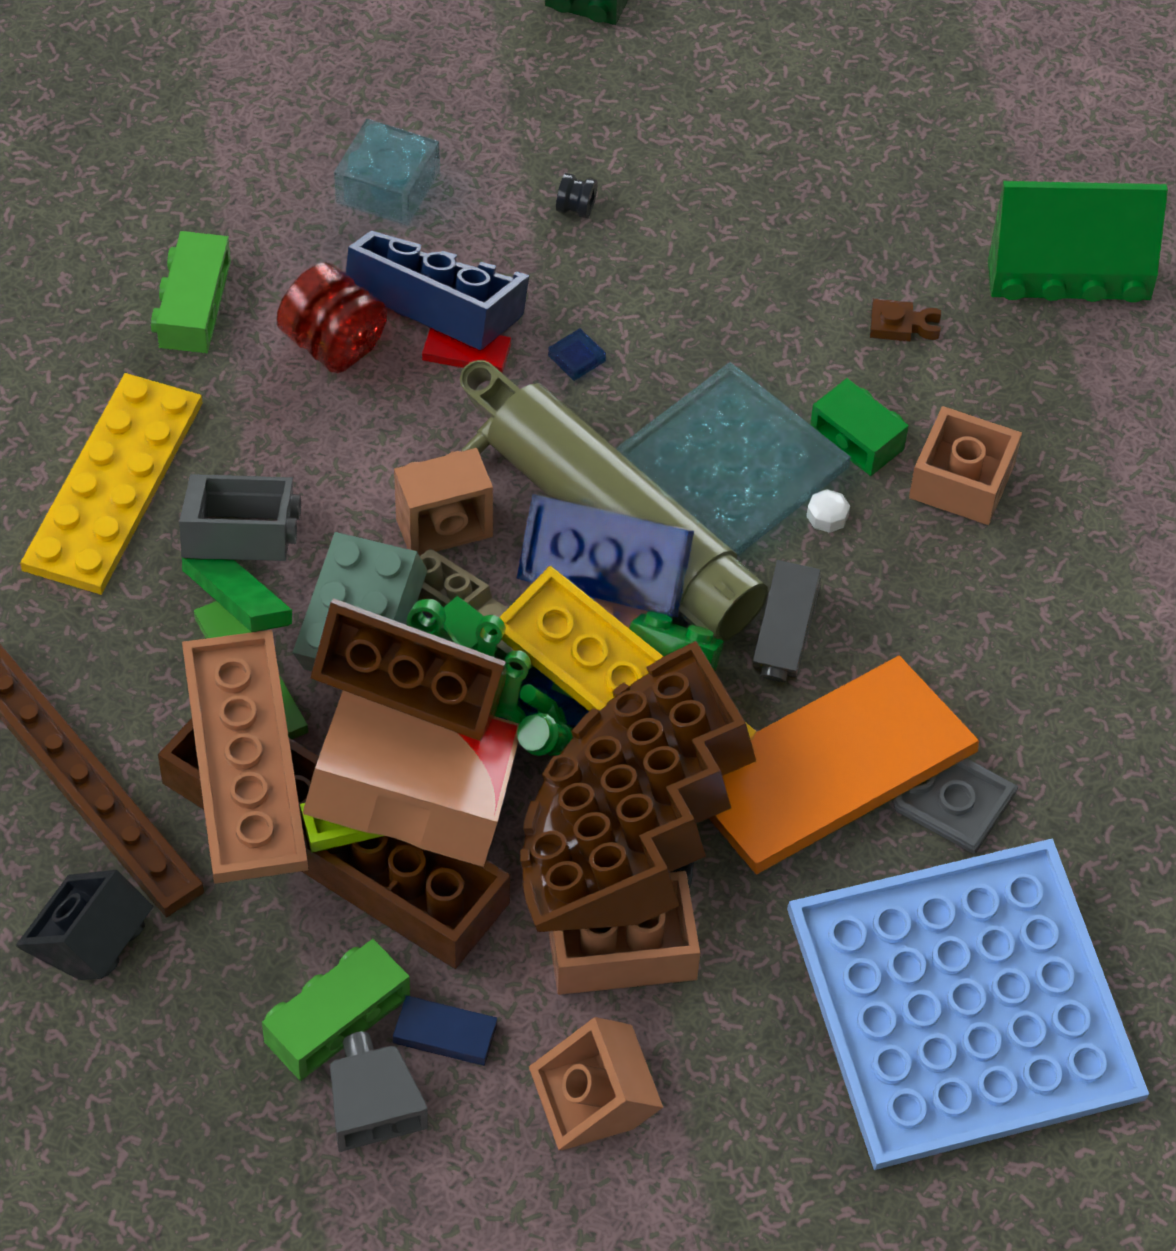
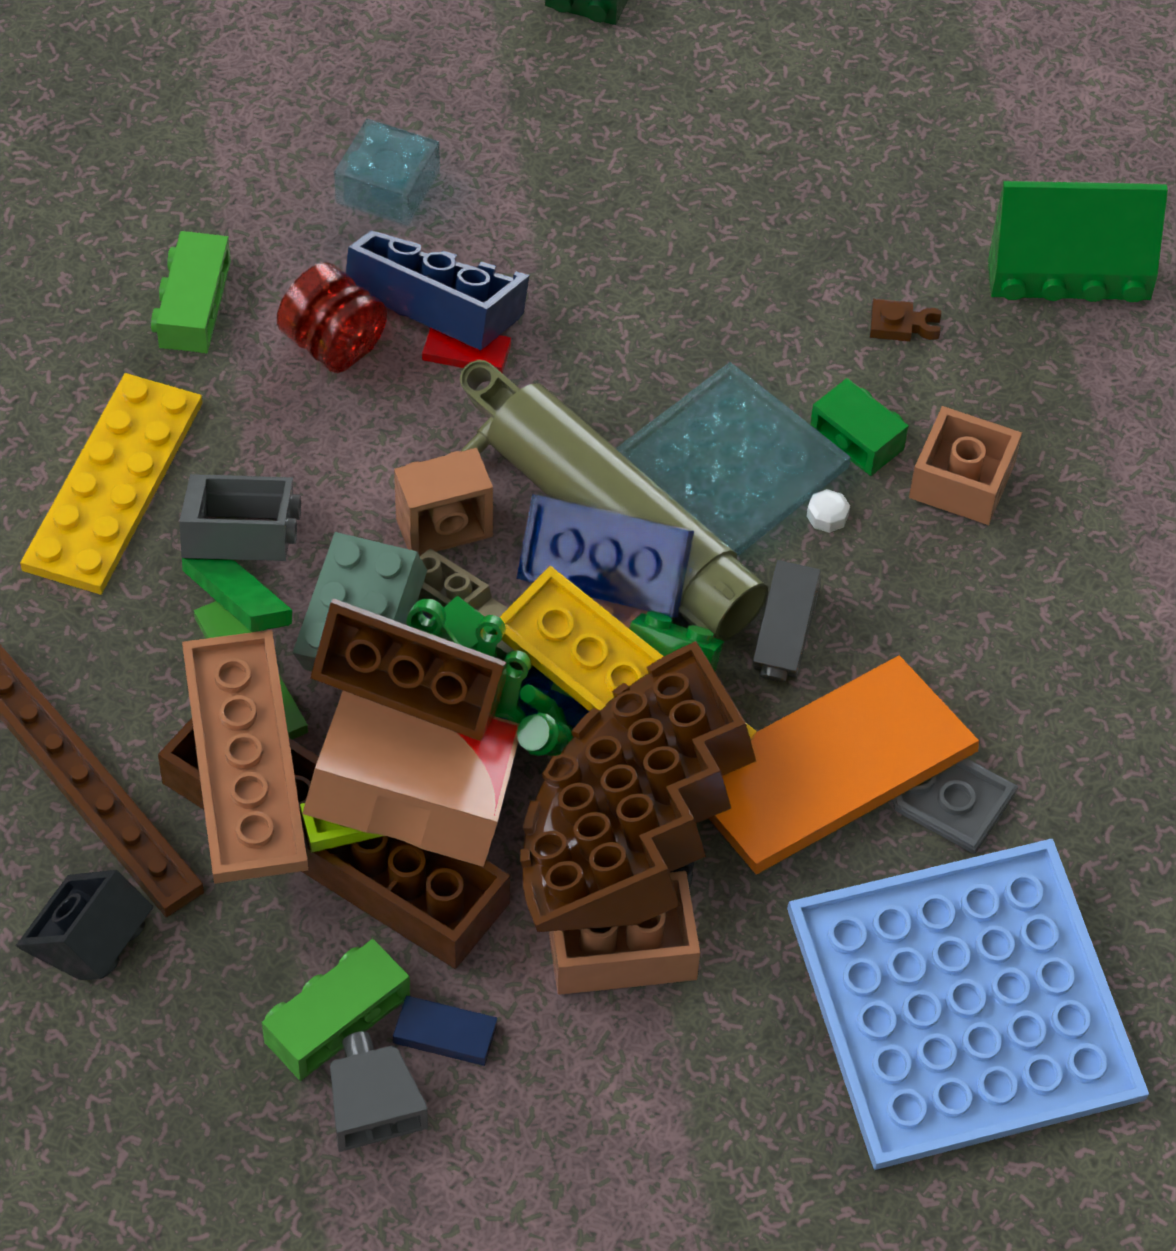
(576, 195): black wheel -> none
(577, 354): clear blue tile -> none
(595, 1084): nougat slope -> none

